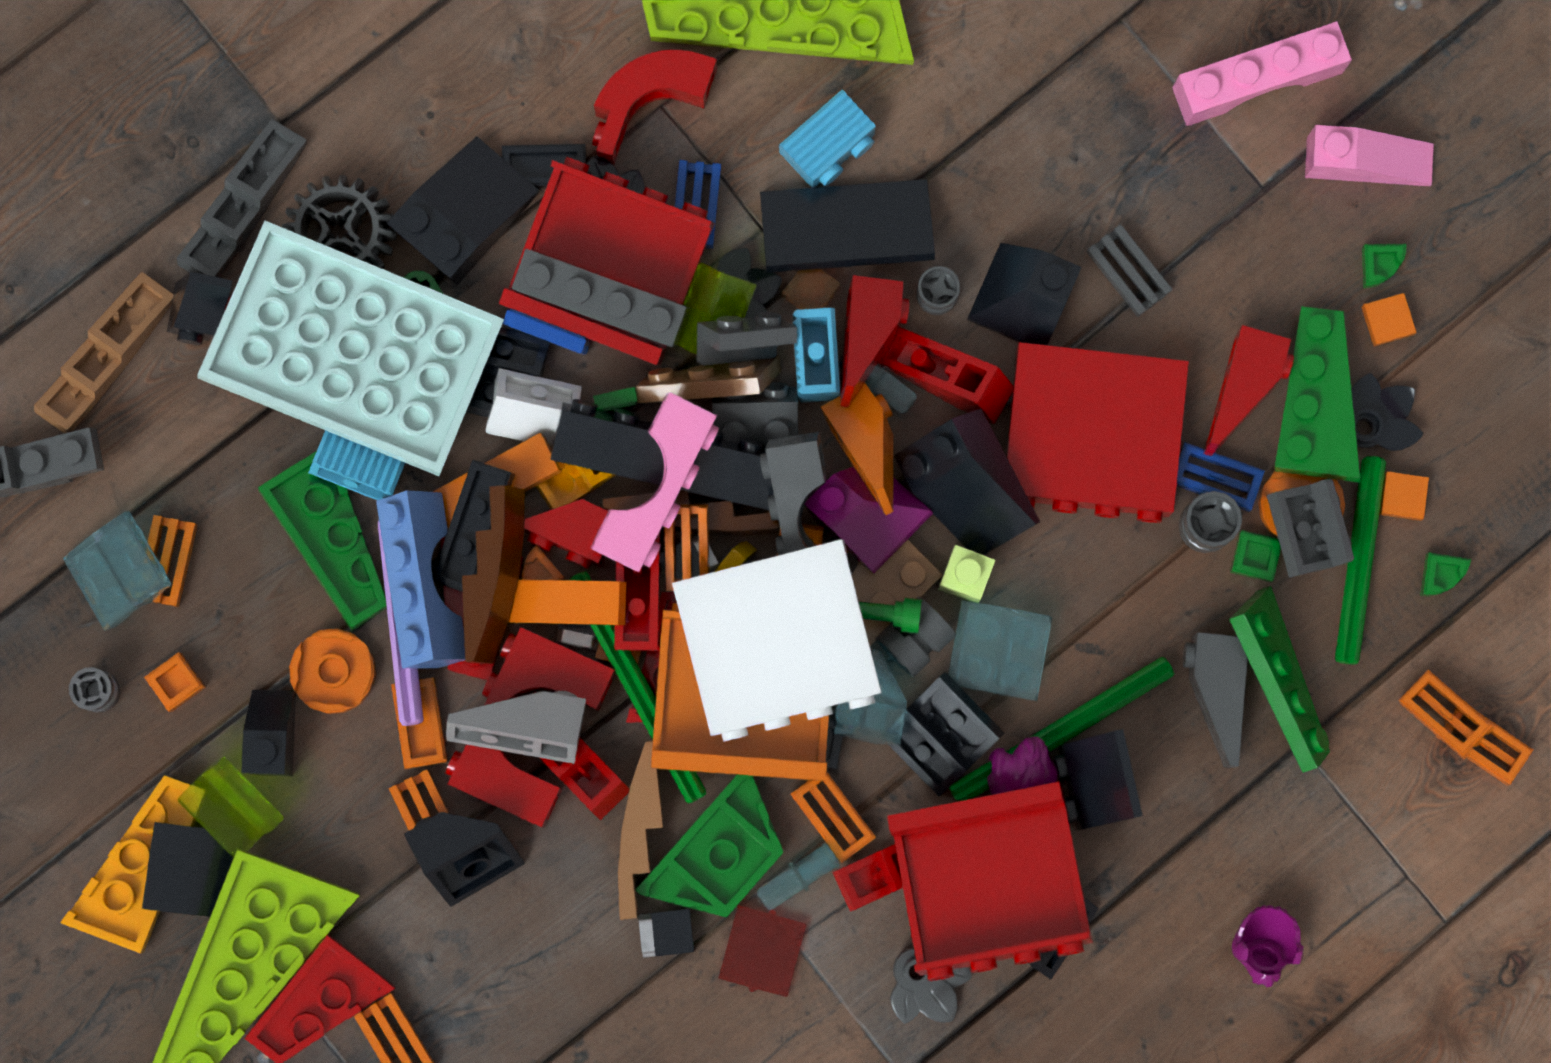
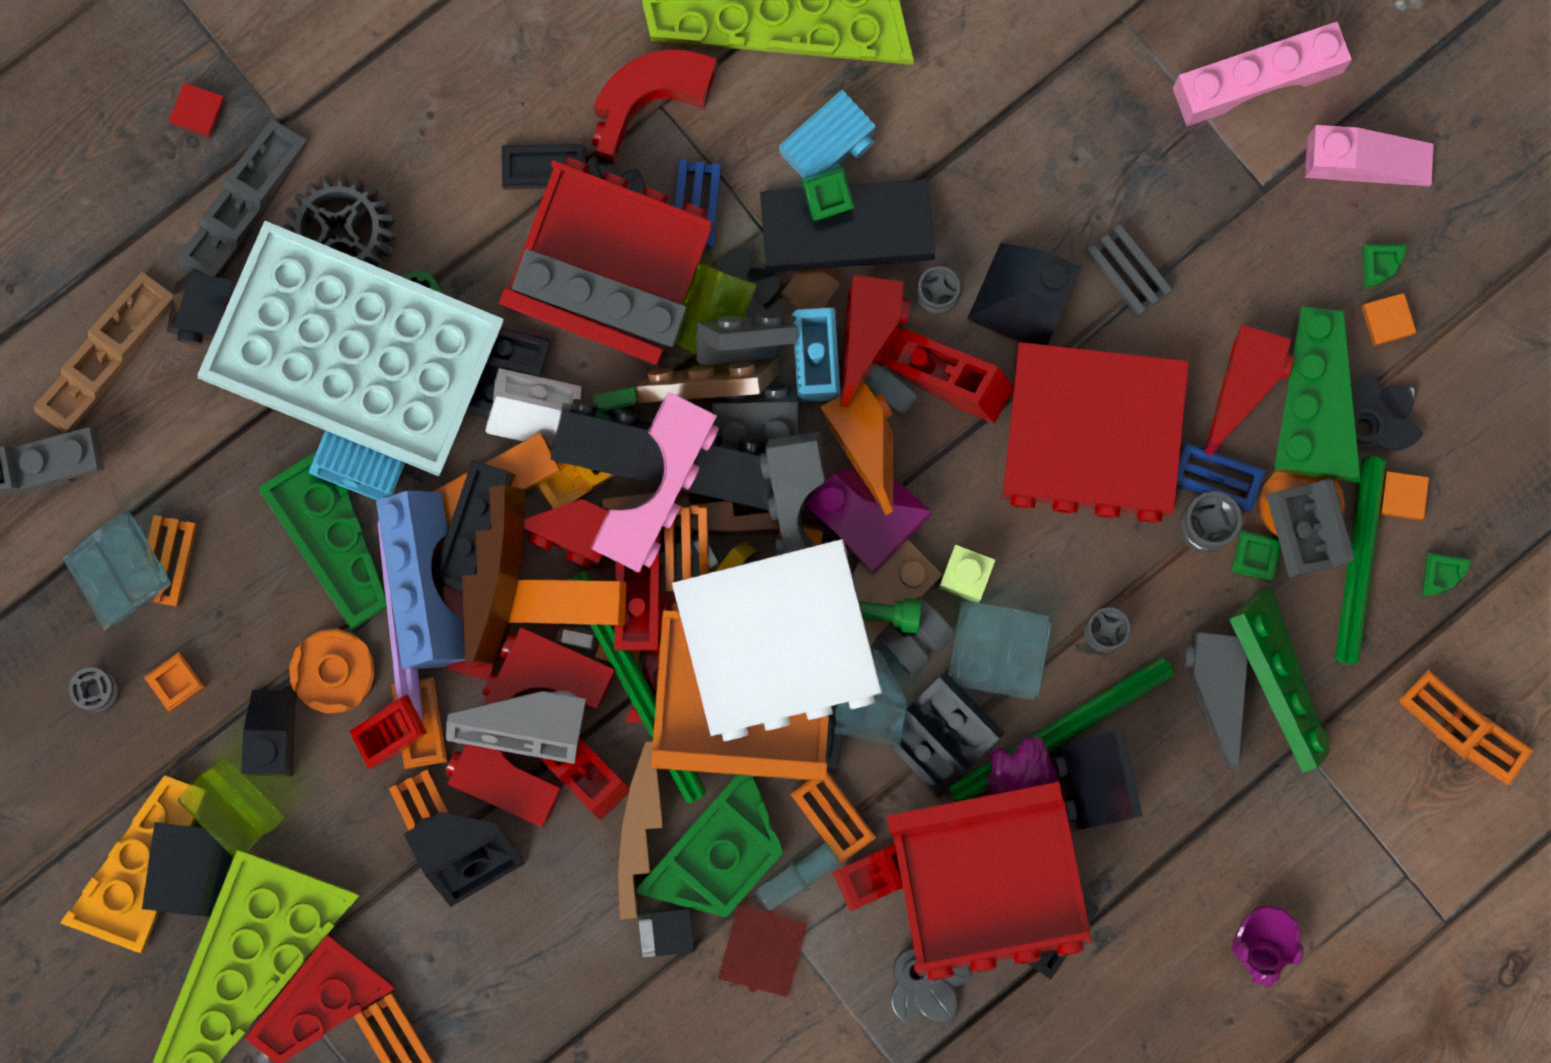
(197, 110): none -> red tile
(381, 737): none -> red slope
(463, 209): black slope -> none
(539, 567): orange tile -> none
(547, 331): blue tile -> none
(827, 193): none -> green tile
(968, 483): black slope -> none
(1112, 625): none -> dark grey wheel

